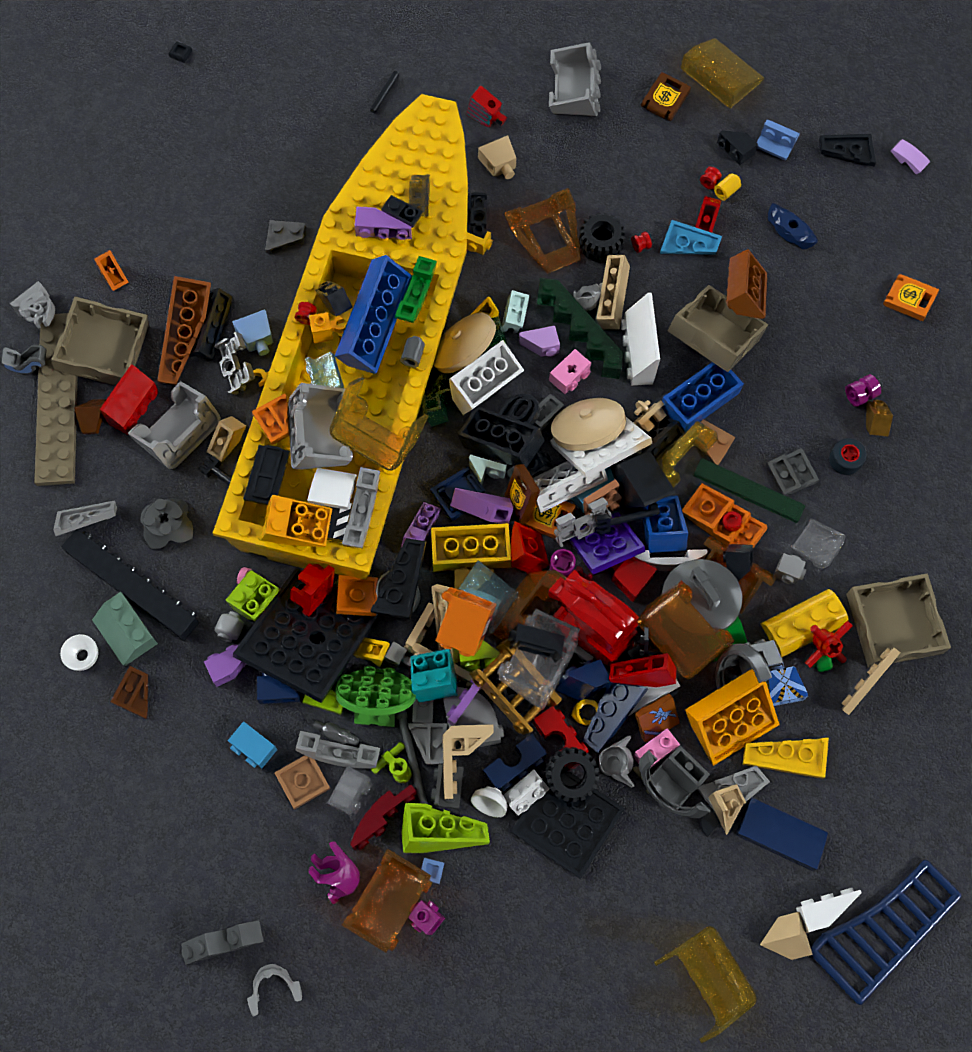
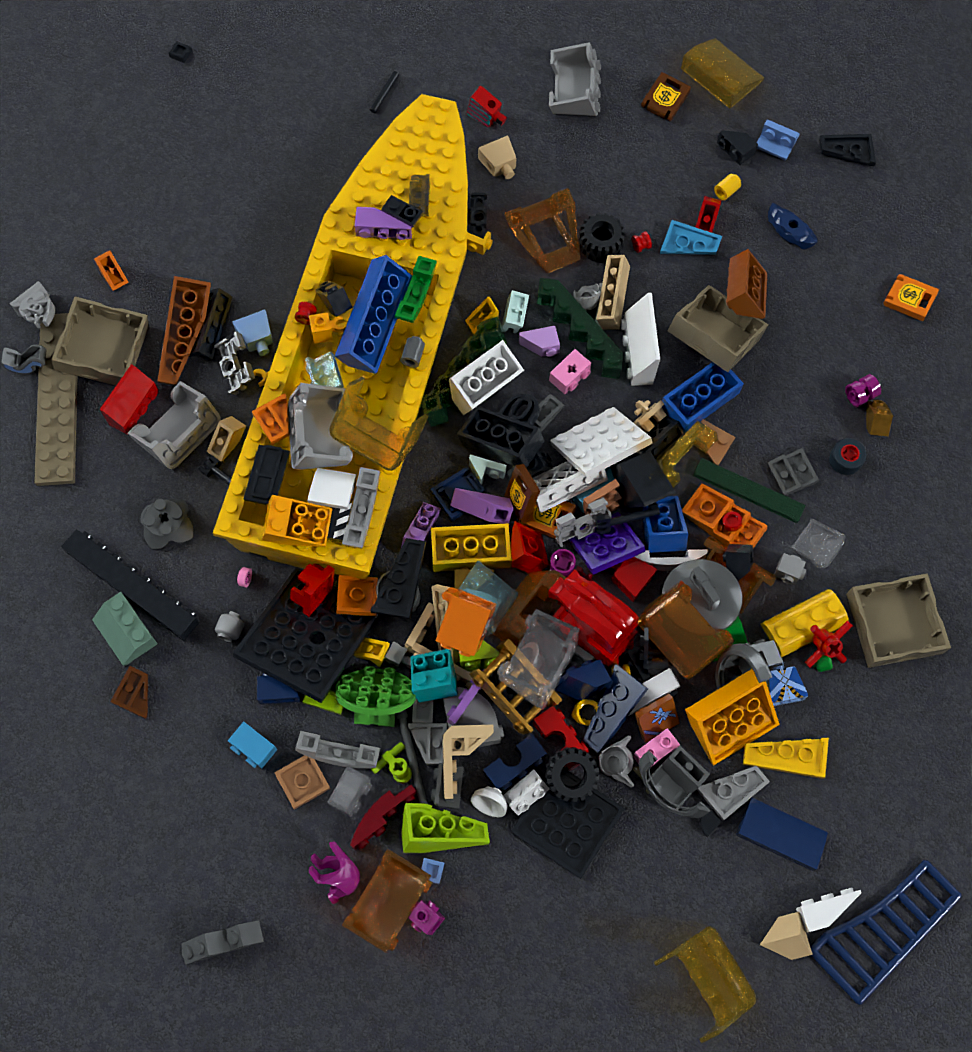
(73, 646): white piece -> none
(79, 517): light grey wing -> none
(90, 416): reddish brown slope -> none
(224, 666): medium lavender slope -> none
(252, 595): lime slope -> none
(266, 972): light grey helmet -> none
(284, 234): flat silver wing -> none
(334, 732): flat silver piece -> none
(464, 342): tan dish -> none
(536, 641): black window -> none
(588, 424): tan dish -> none
(646, 671): red slope -> none
(710, 178): red wheel -> none
(727, 805): tan slope -> none
(875, 672): tan plate -> none
(911, 155): lavender slope -> none

